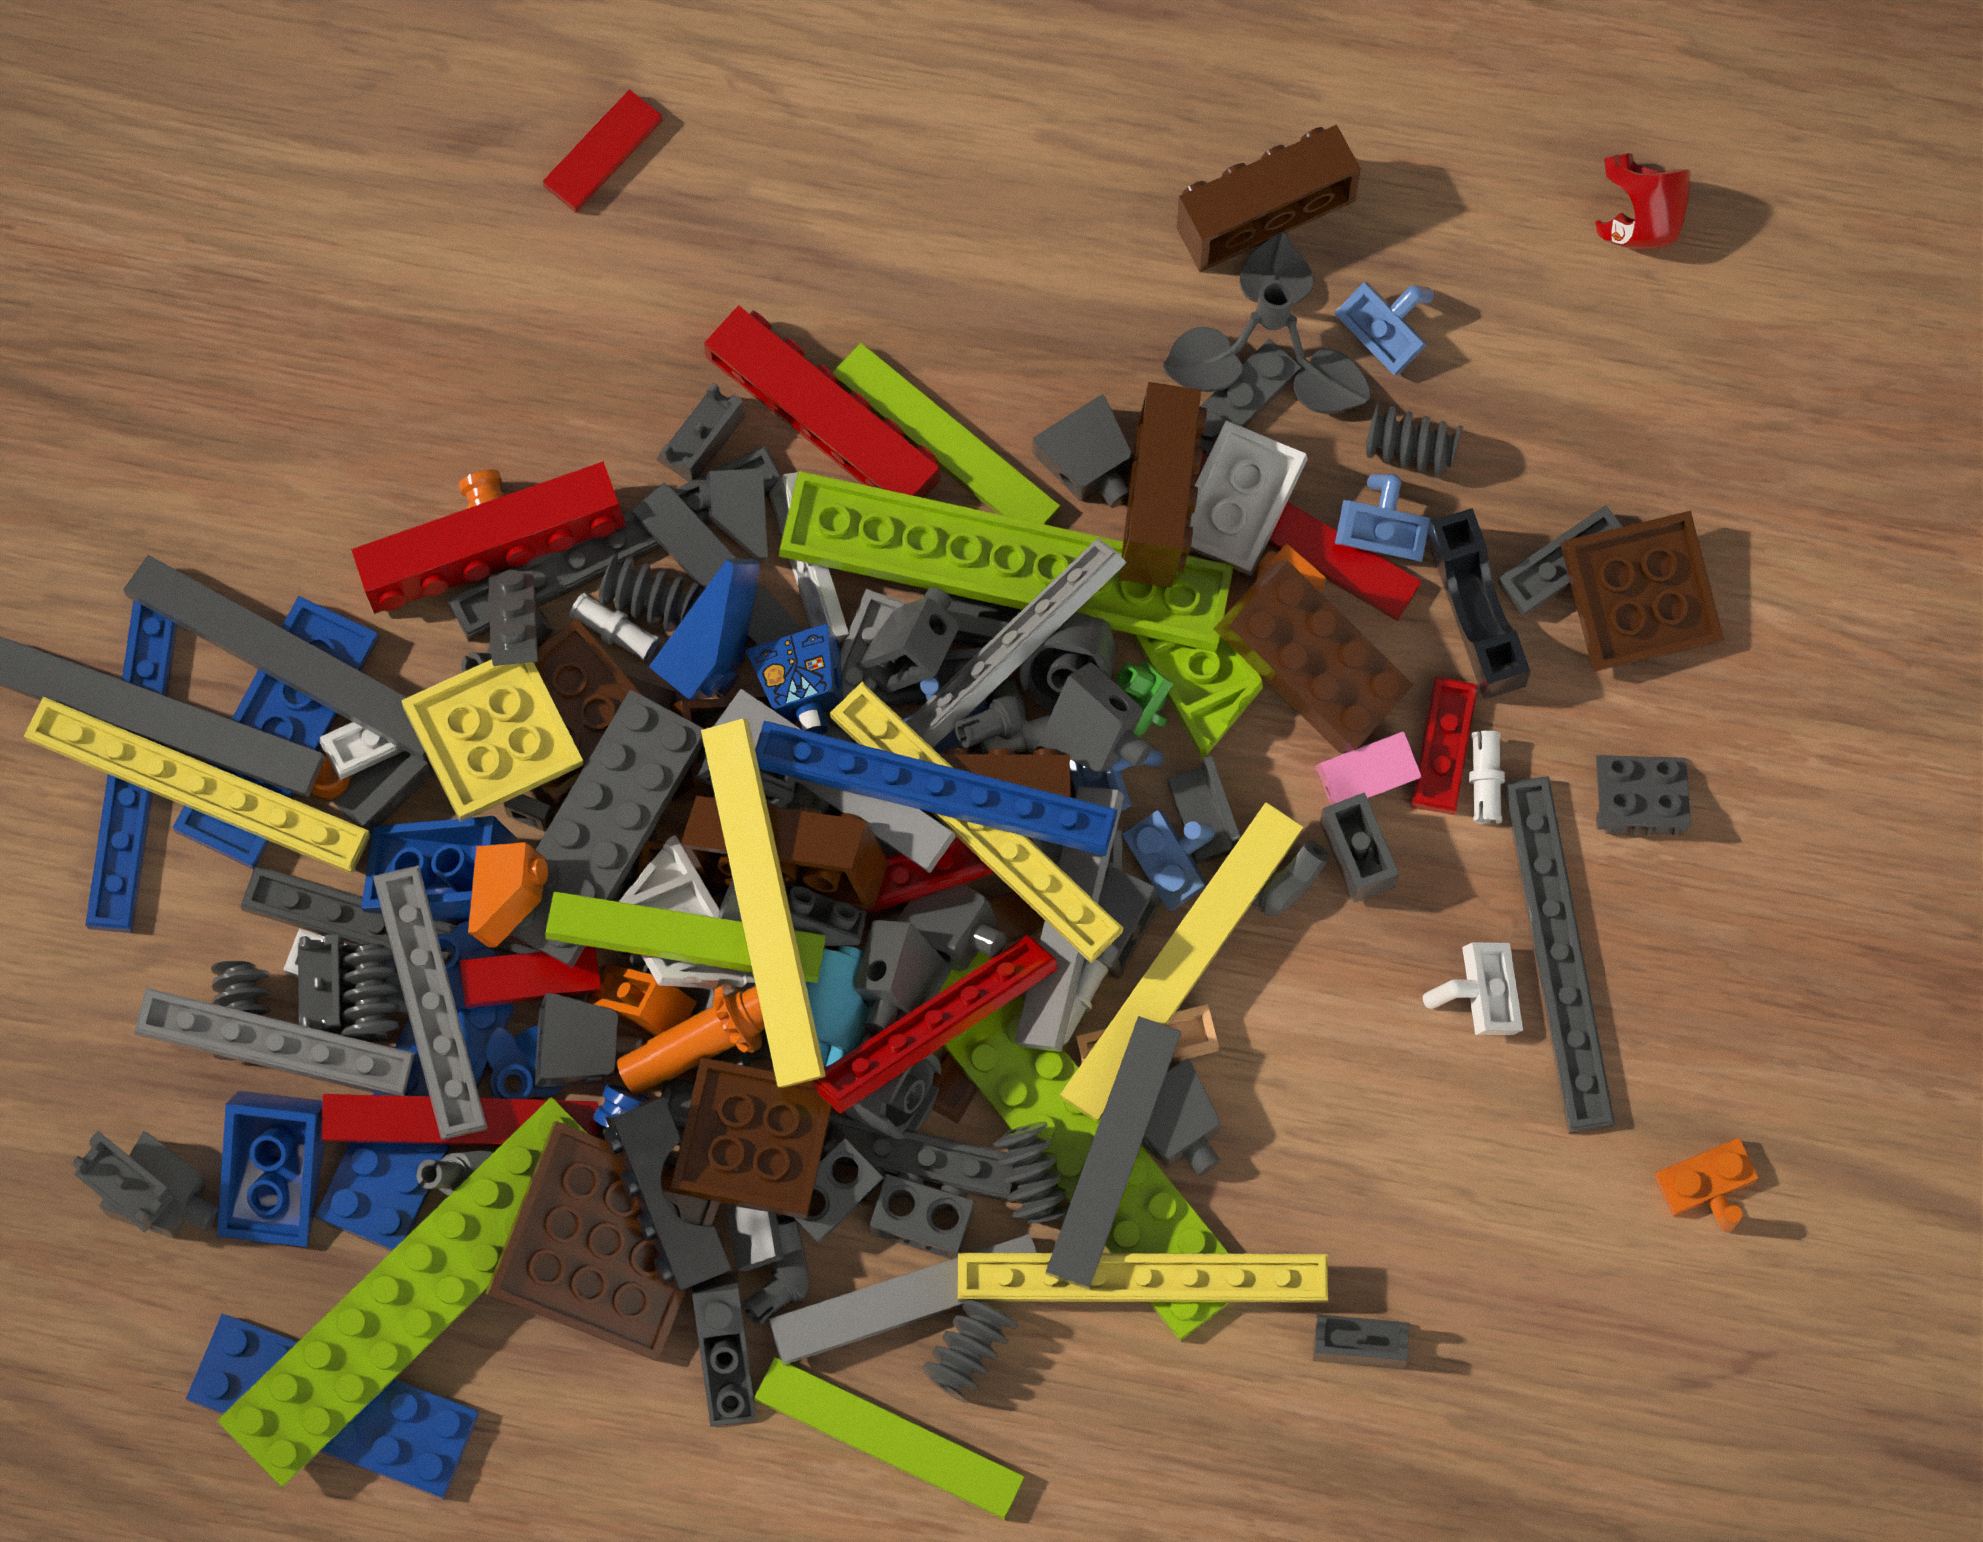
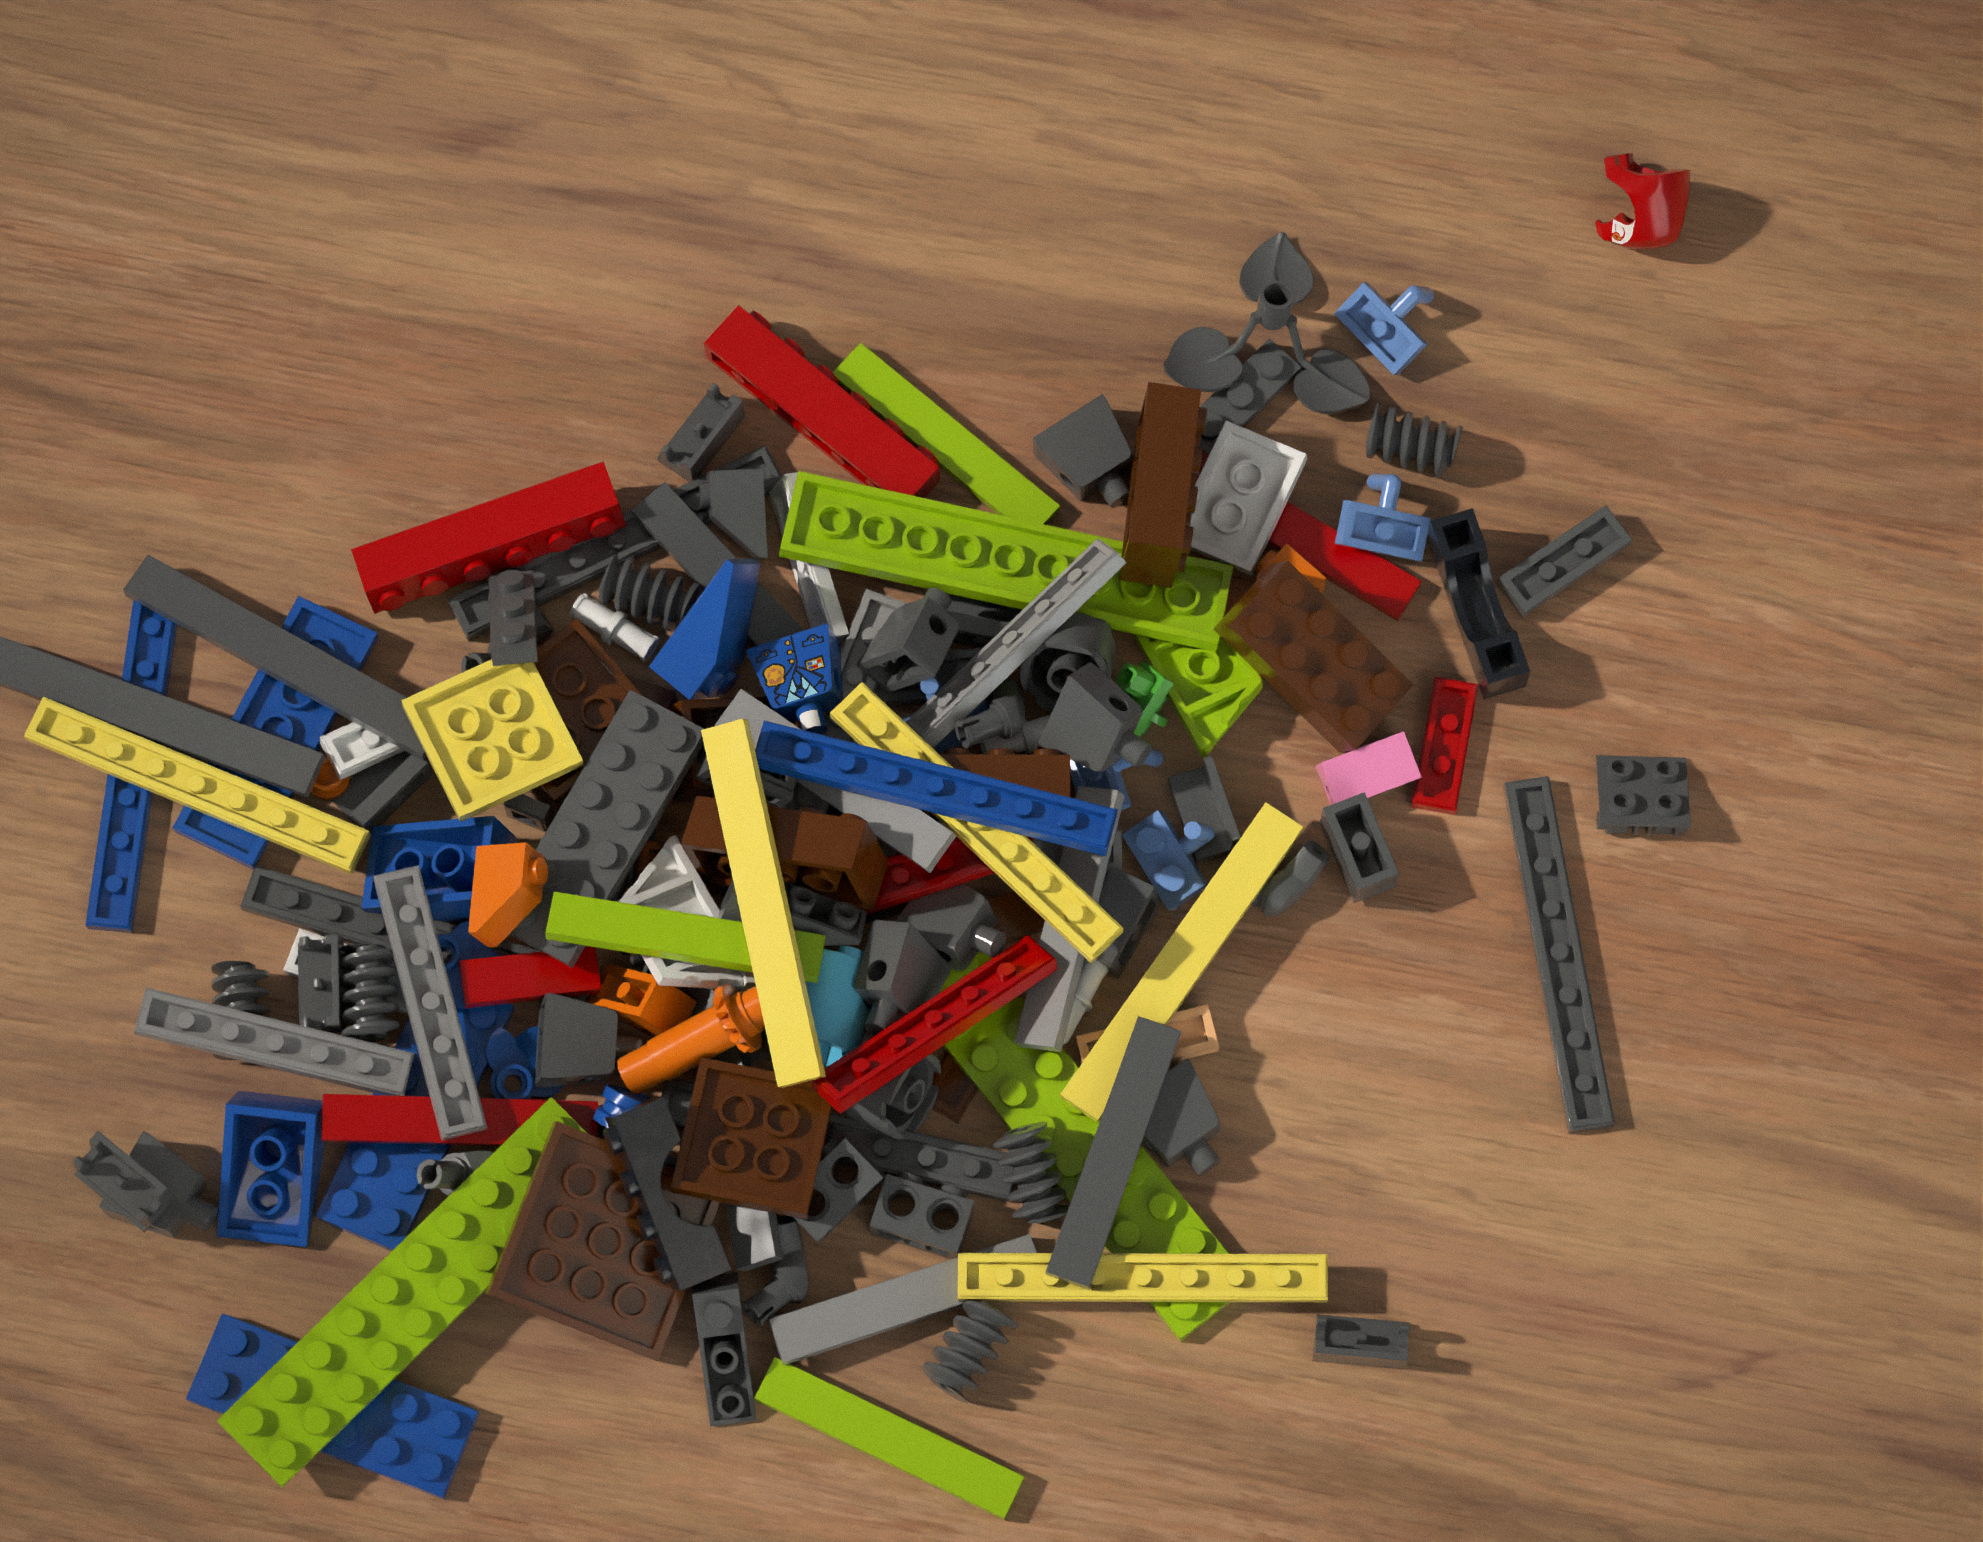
(481, 487): orange wheel -> none
(602, 150): red tile -> none
(1267, 196): reddish brown brick -> none
(1486, 777): white pin -> none
(1488, 985): white plate -> none
(1642, 591): reddish brown plate -> none
(1708, 1180): orange plate -> none

